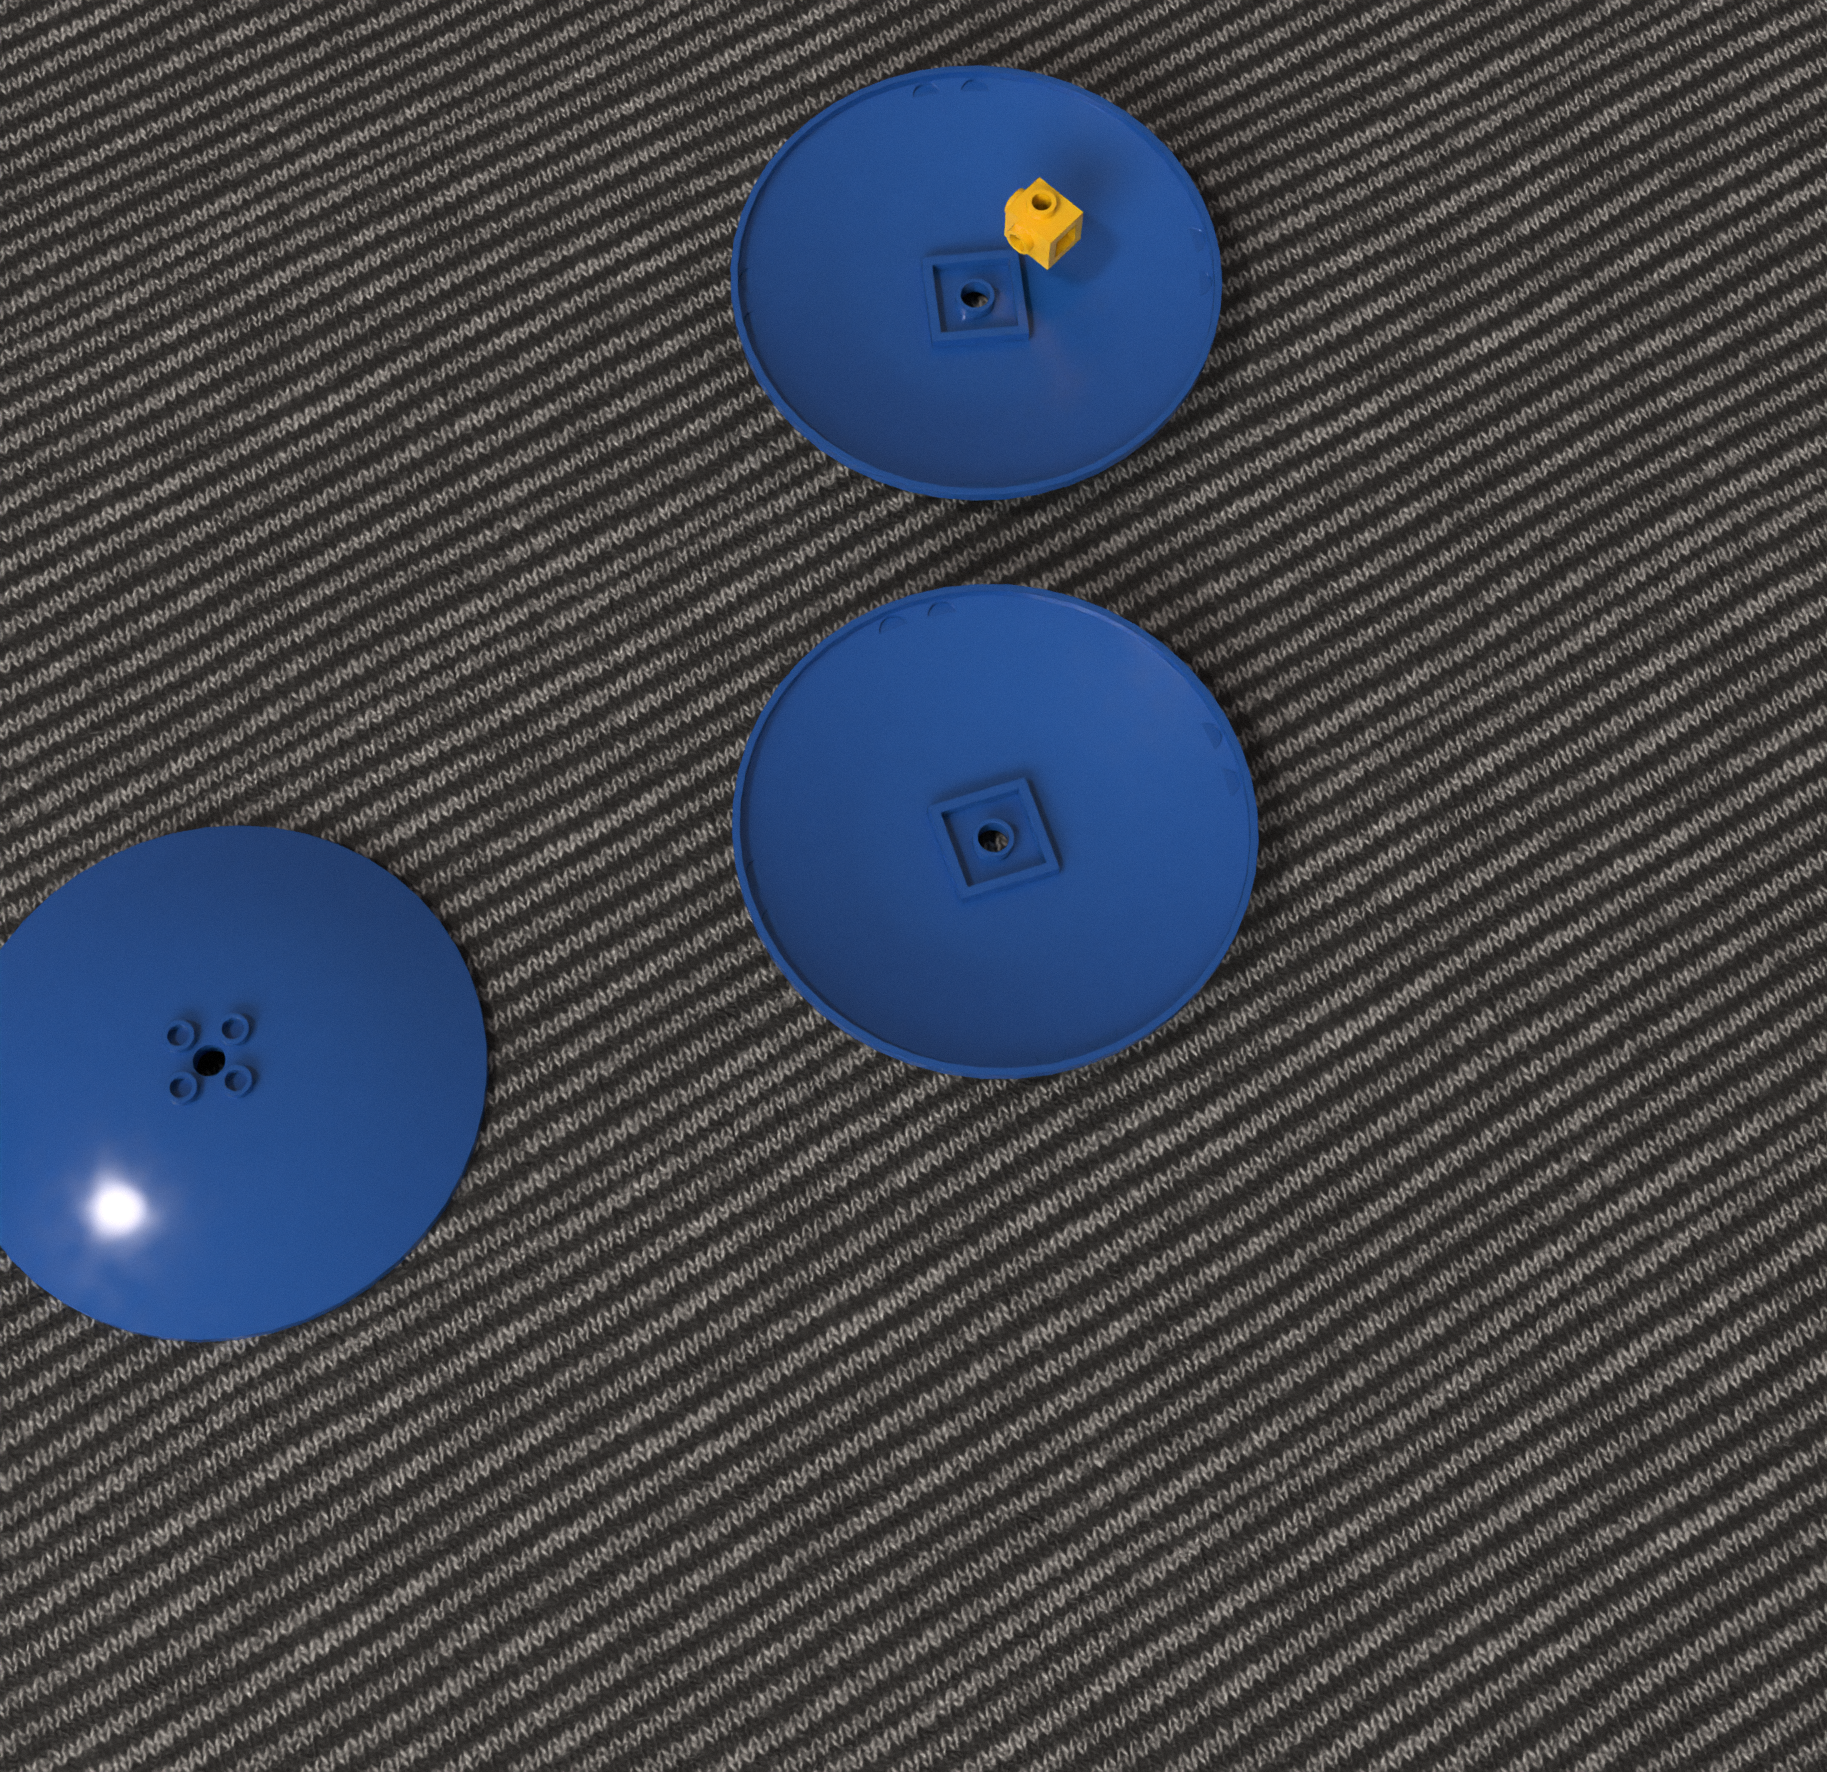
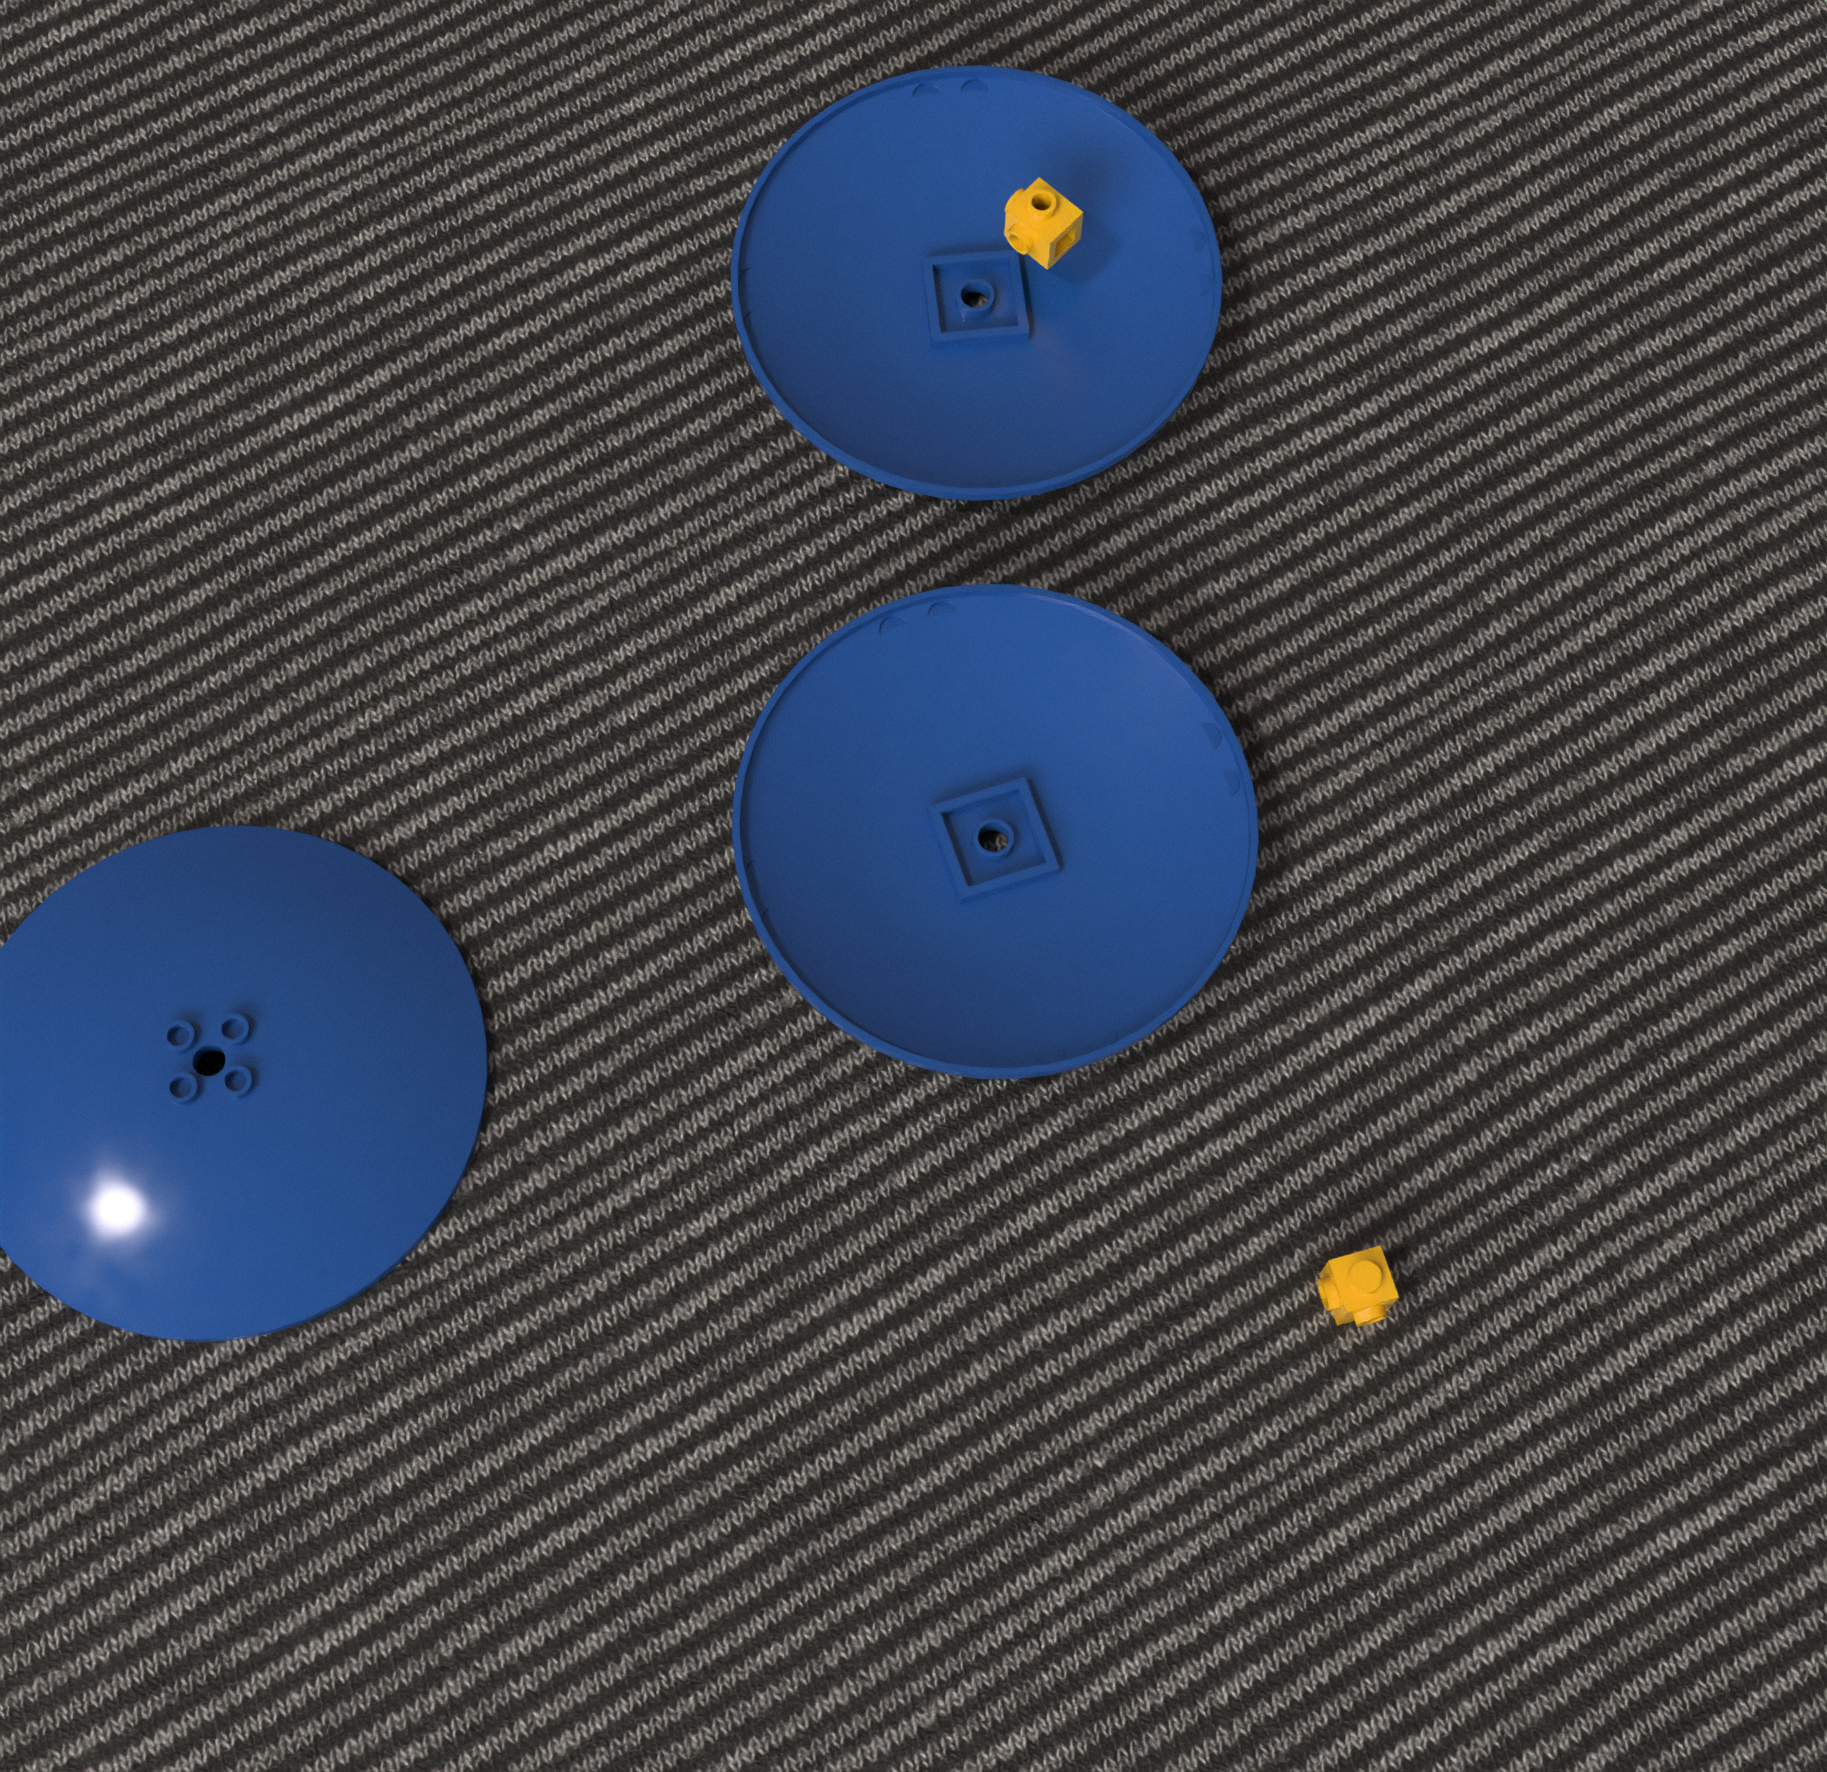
(1358, 1287): none -> yellow brick

